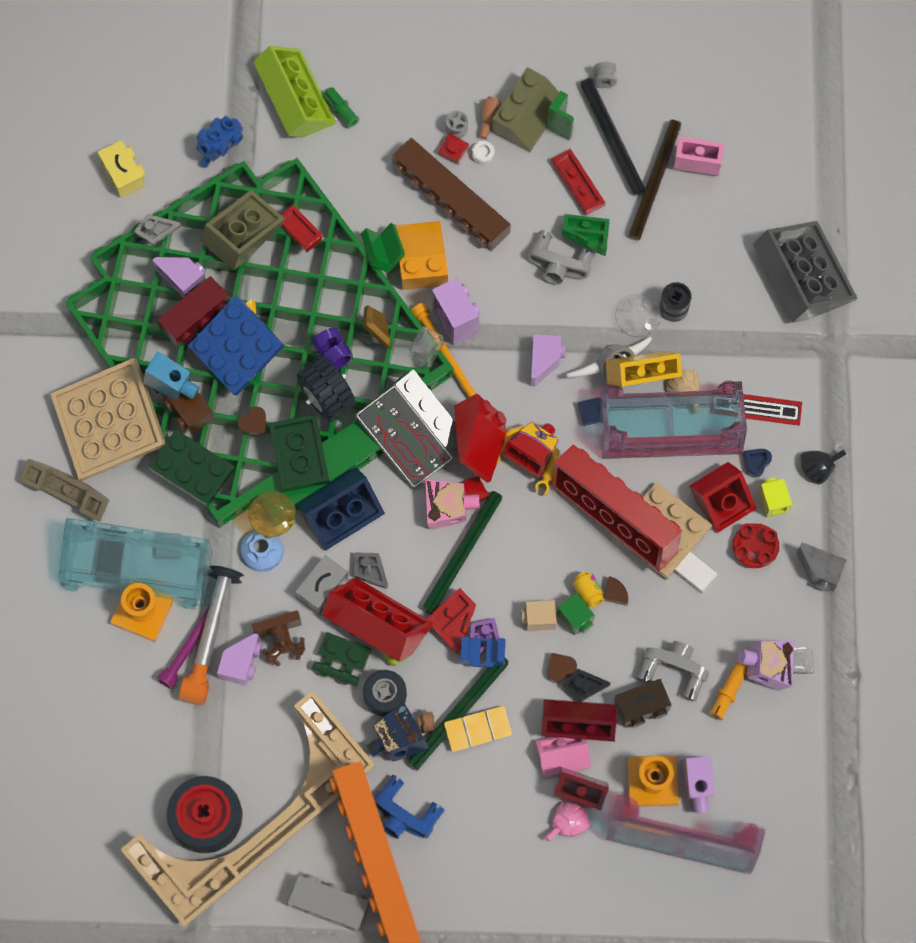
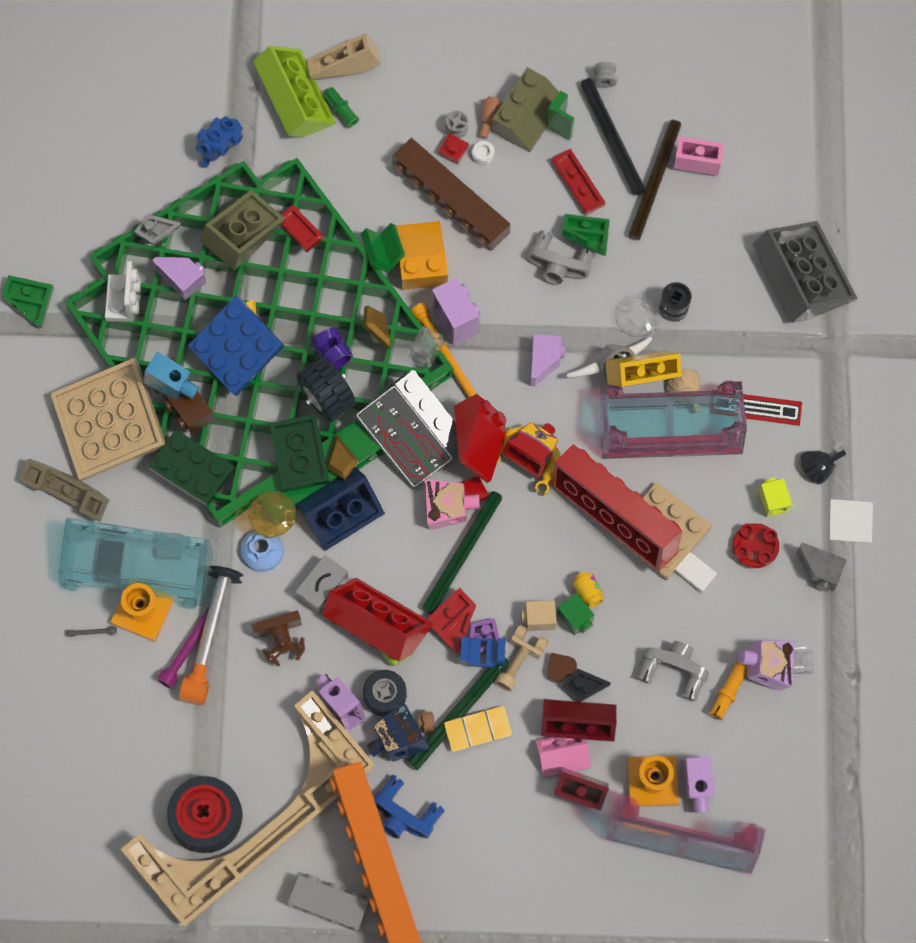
(28, 298): none -> green wing
(111, 630): none -> dark grey hinge
(121, 168): light yellow brick -> none
(122, 296): none -> white bracket
(193, 312): dark red brick -> none
(238, 660): lavender slope -> none
(254, 422): reddish brown tile -> none
(340, 702): none -> lavender torso
(341, 459): none -> pearl gold piece
(343, 652): dark green plate -> none
(345, 59): none -> tan slope
(370, 569): flat silver piece -> none
(506, 679): none -> tan bar
(568, 820): bright pink piece -> none
(589, 411): dark blue tile -> none
(616, 592): reddish brown tile -> none
(643, 703): dark brown brick -> none
(723, 496): red slope -> none
(756, 461): dark blue tile -> none
(851, 520): none -> white sticker

